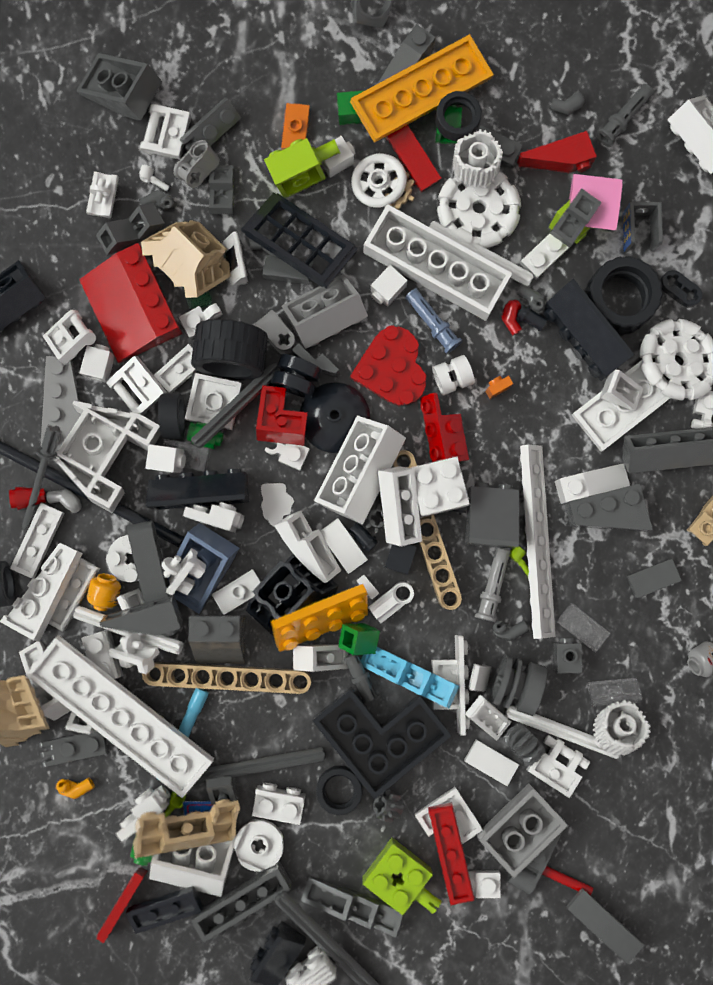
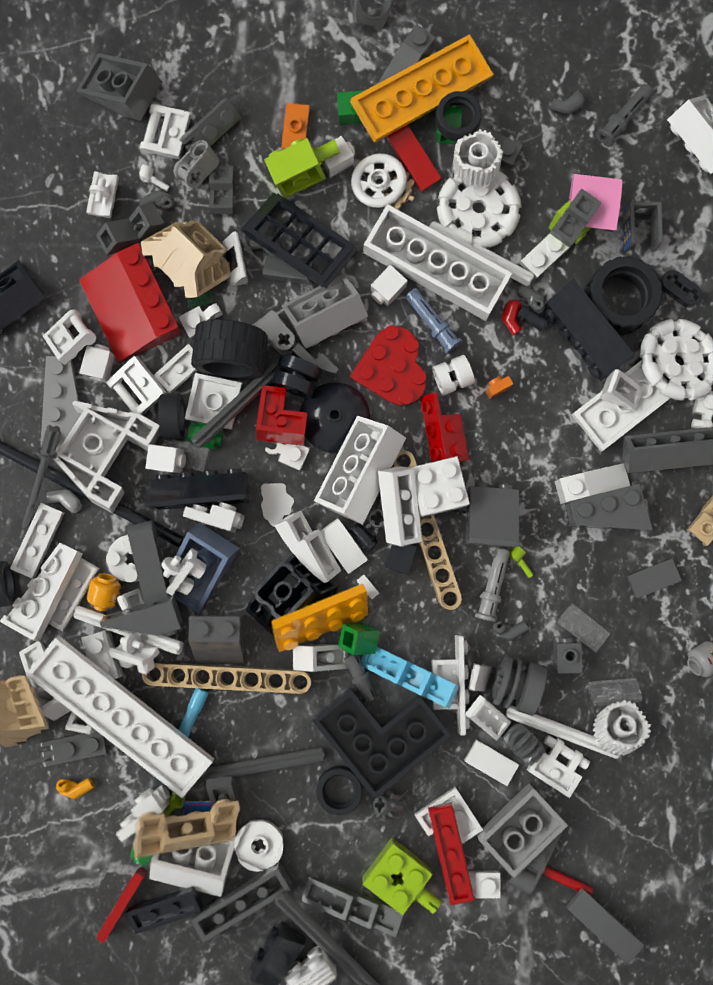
(20, 497): red cone -> none
(236, 592): white plate -> none
(278, 803): white bracket -> none
(389, 602): white piece -> none
(537, 541): white plate -> none
(562, 155): red slope -> none

